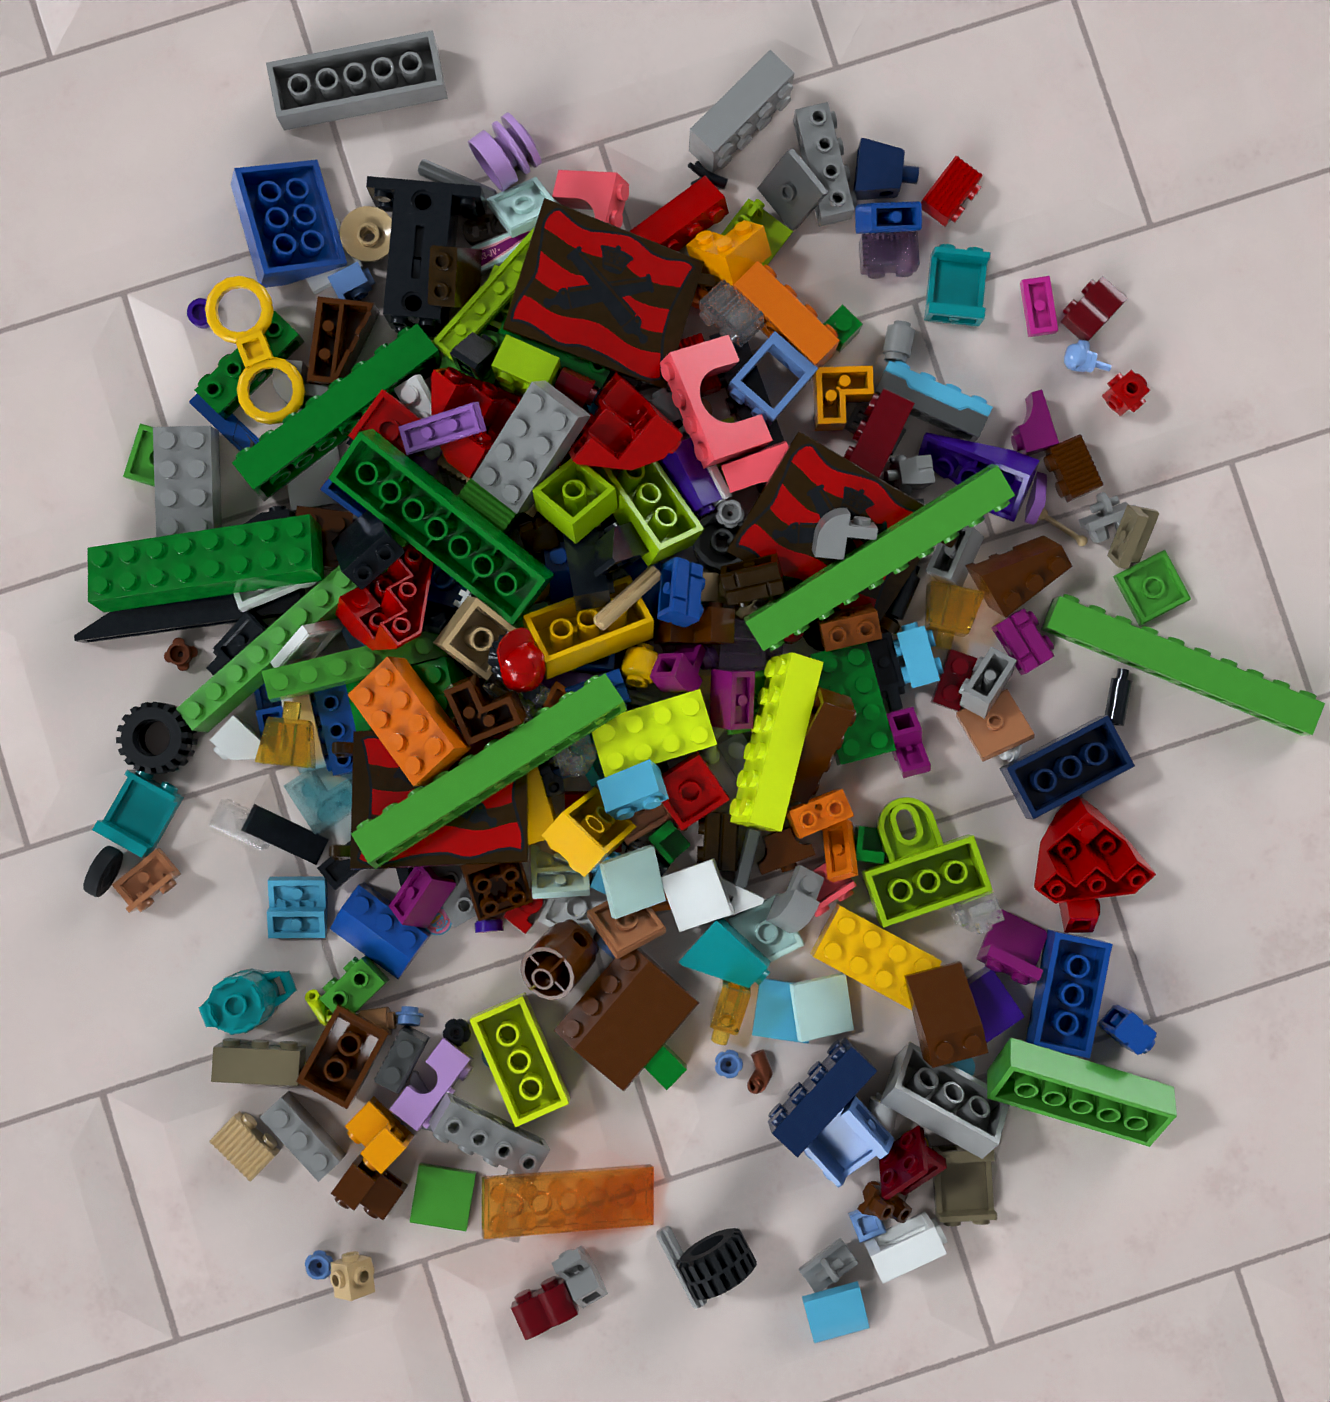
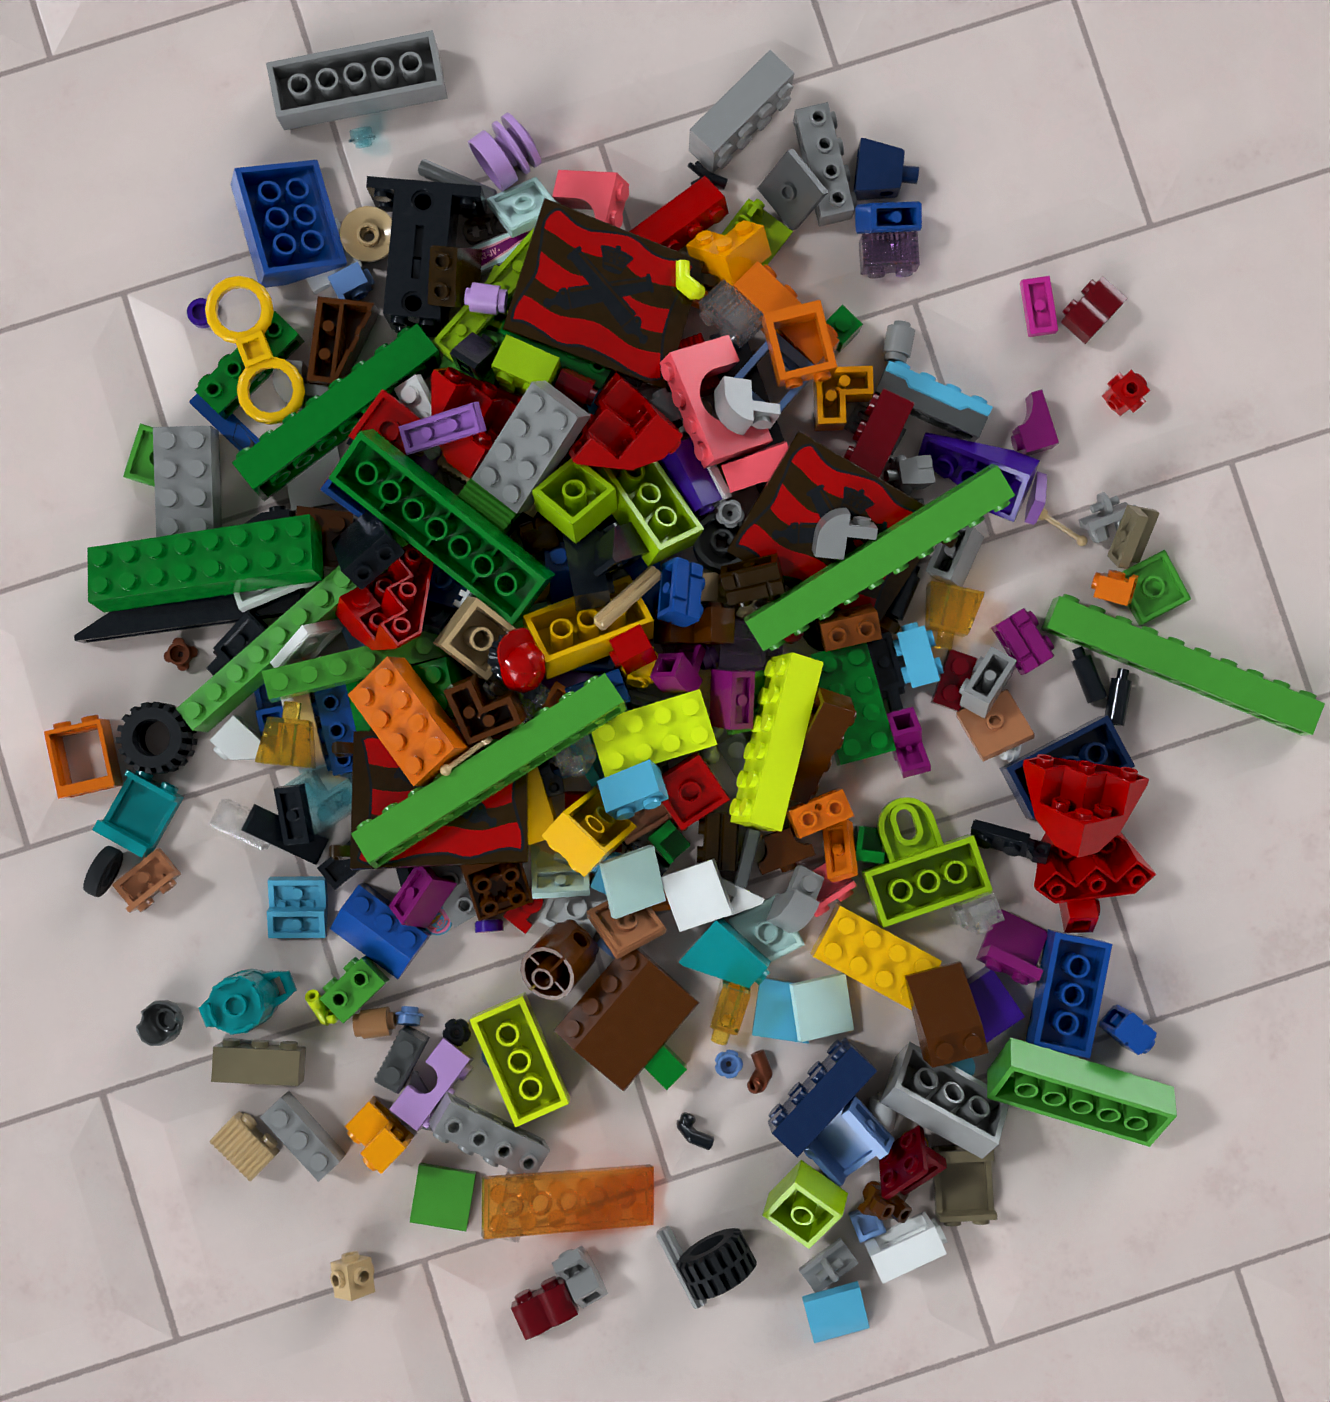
(59, 761): none -> orange window
(160, 1023): none -> dark grey hair
(294, 814): none -> black plate
(318, 1272): medium blue plate -> none
(343, 1057): reddish brown slope -> none
(362, 137): none -> clear light blue plate
(369, 1188): reddish brown brick -> none
(446, 769): none -> tan hinge
(486, 298): none -> lavender brick
(632, 650): none -> red brick
(687, 284): none -> neon yellow arm
(692, 1136): none -> black arm
(739, 410): none -> light grey brick
(792, 316): none -> orange window
(805, 1204): none -> lime brick
(951, 191): red brick -> none
(956, 285): teal panel -> none
(1009, 841): none -> black hinge
(1019, 573): reddish brown wedge -> none
(1072, 468): reddish brown brick -> none
(1081, 359): light blue piece -> none
(1081, 801): none -> red brick
(1088, 676): none -> black cylinder
(1114, 587): none -> orange brick

